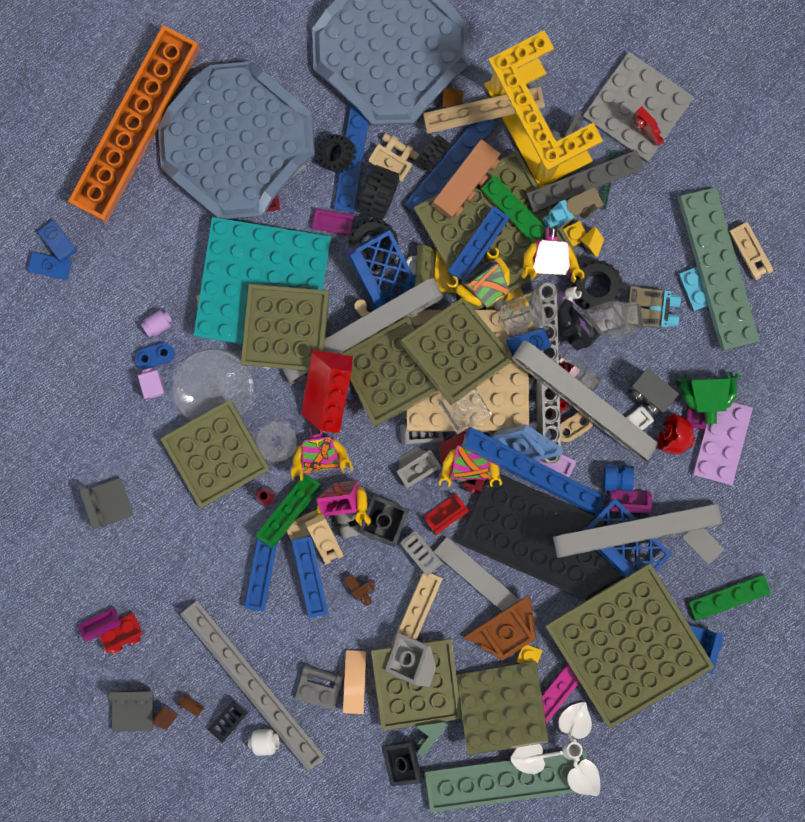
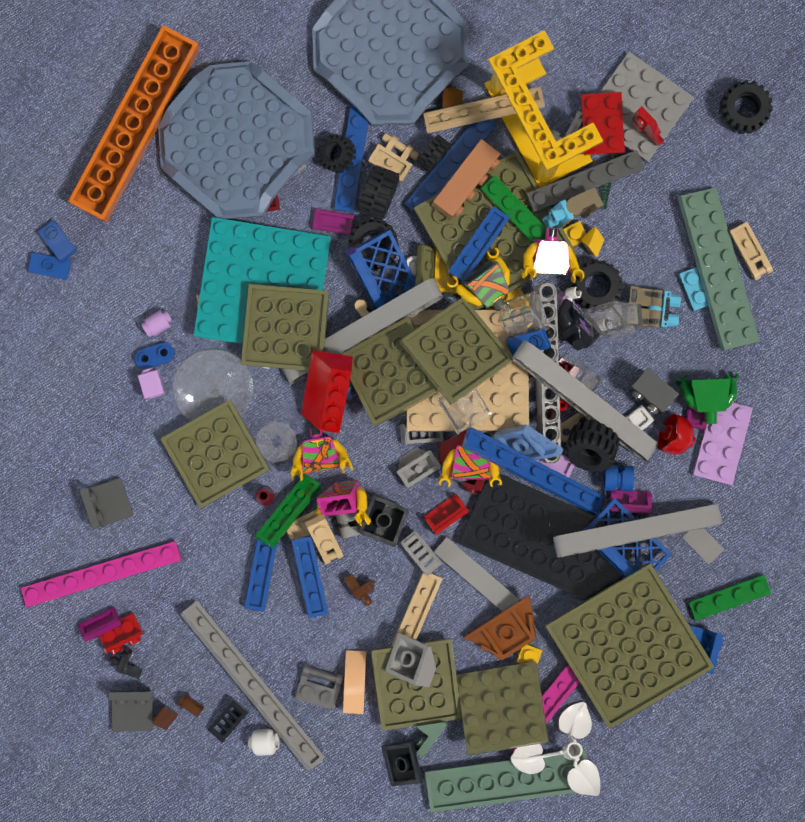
(101, 574): none -> dark pink plate
(123, 666): none -> black piece
(592, 446): none -> black tyre
(607, 115): none -> red plate
(750, 91): none -> black tyre

